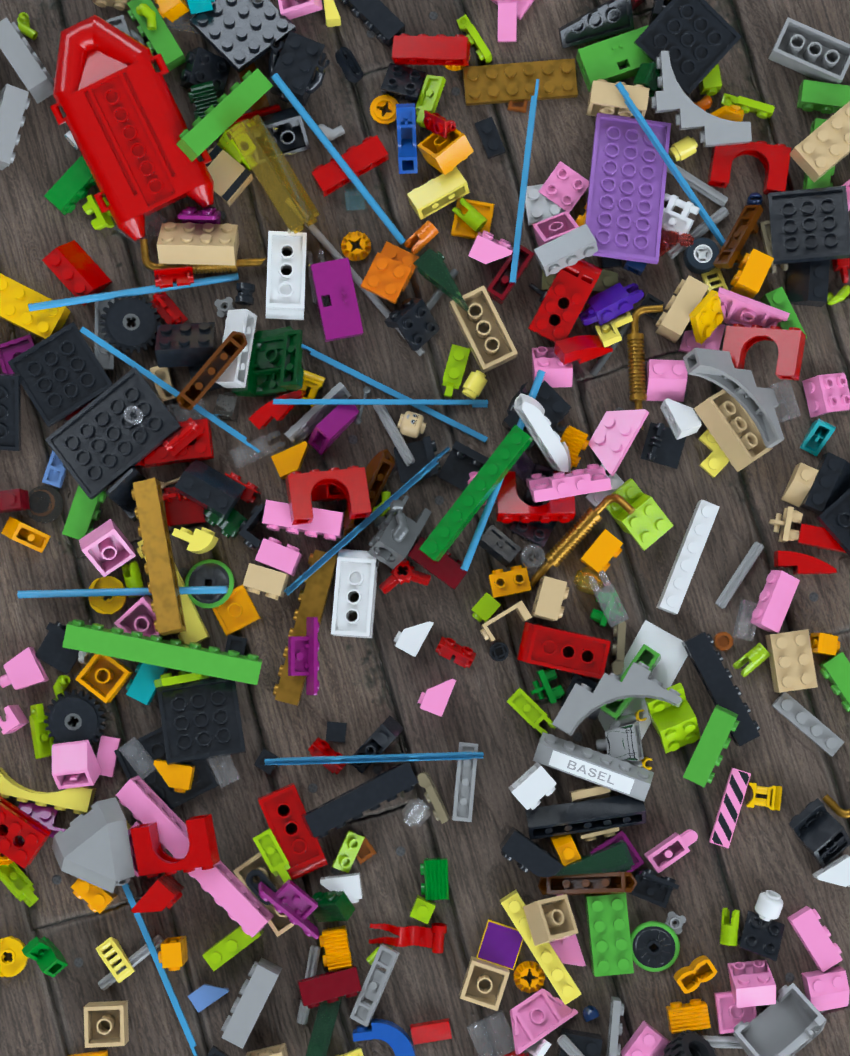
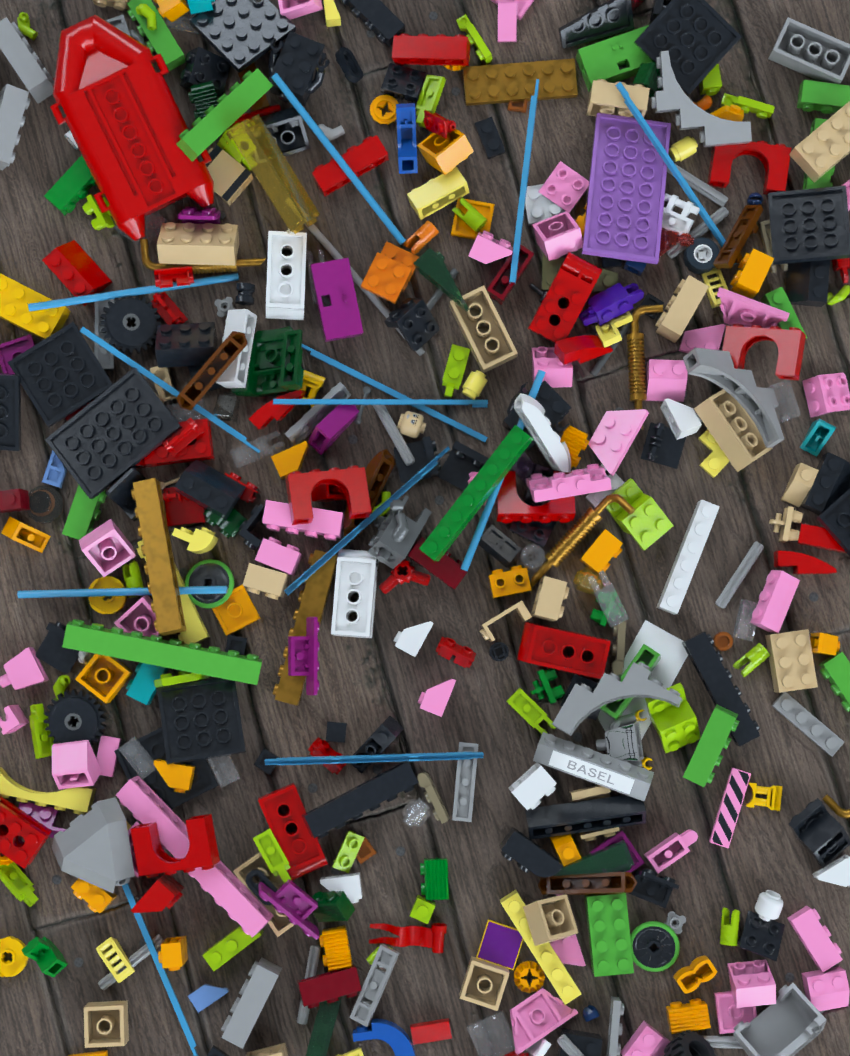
(127, 416): clear bush -> none
(354, 199): clear light blue slope -> none
(357, 254): light orange gear -> none
(485, 608): lime brick -> none
(566, 250): light grey brick -> none
(706, 317): yellow plate -> none

